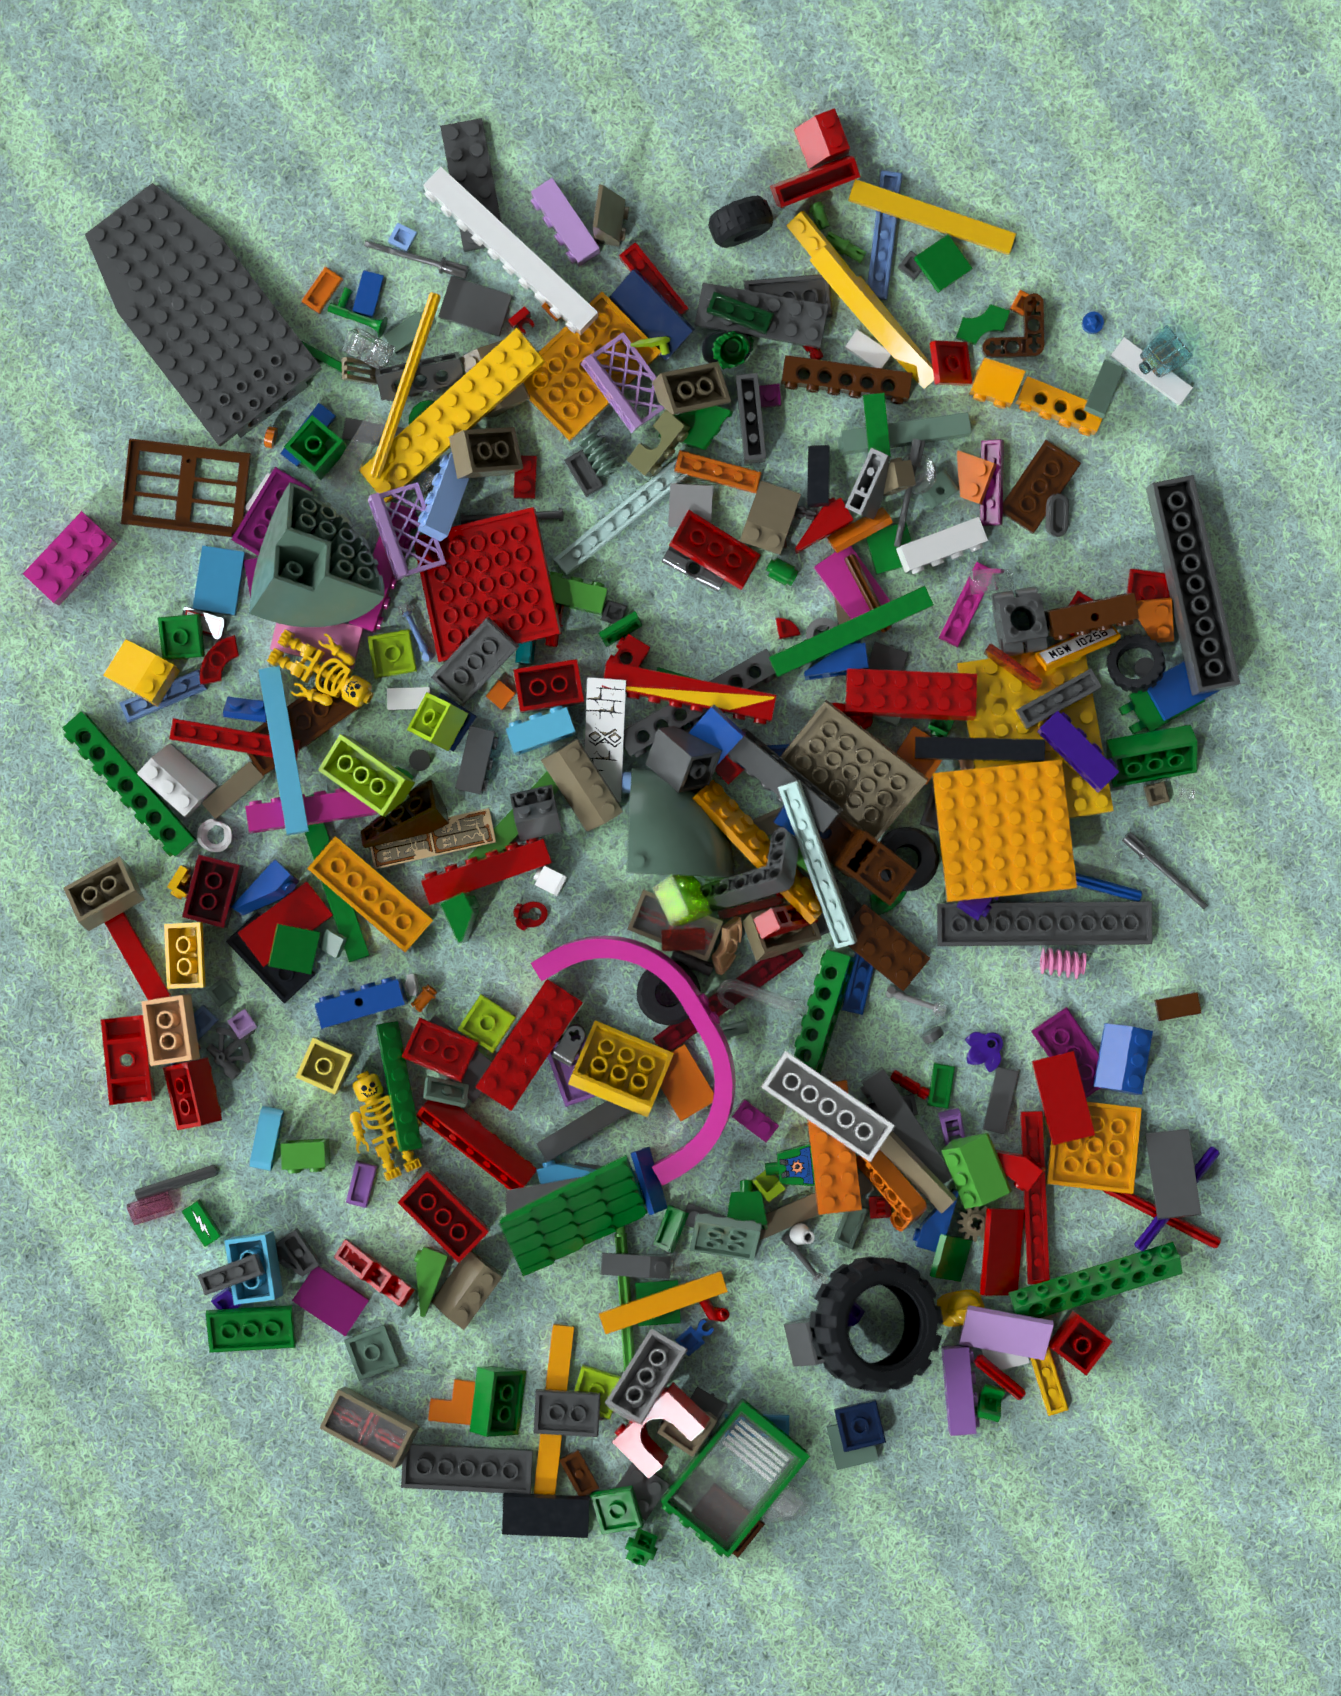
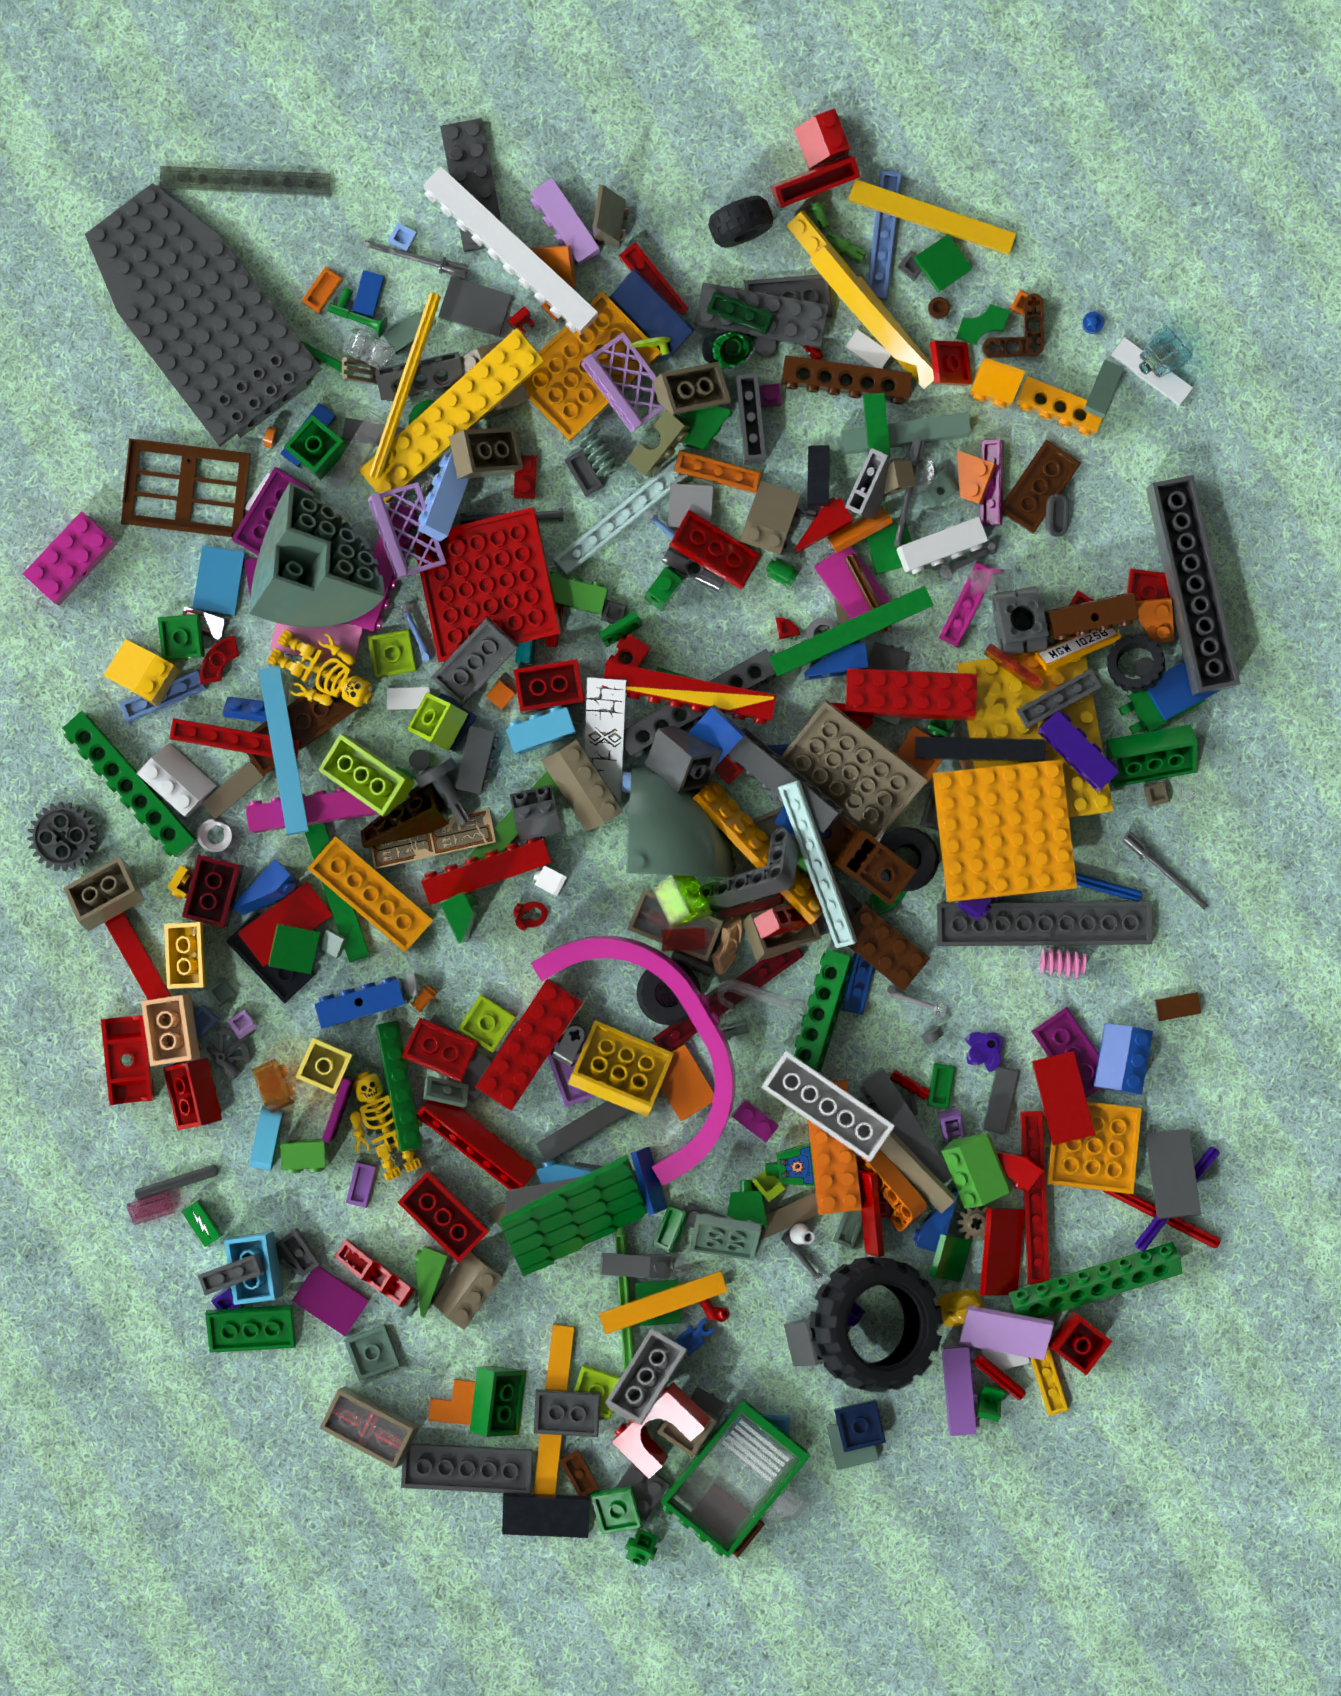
(74, 821): none -> dark grey gear
(245, 181): none -> clear smoke tile
(273, 1085): none -> clear orange brick
(338, 1109): none -> magenta tile
(438, 776): none -> dark grey piece
(498, 1212): none -> dark tan tile
(559, 260): none -> orange tile
(651, 517): none -> piece
(664, 588): none -> green torso
(765, 347): none -> dark grey tile
(871, 1213): none -> red tile
(938, 308): none -> reddish brown tile
(947, 571): none -> dark grey piece

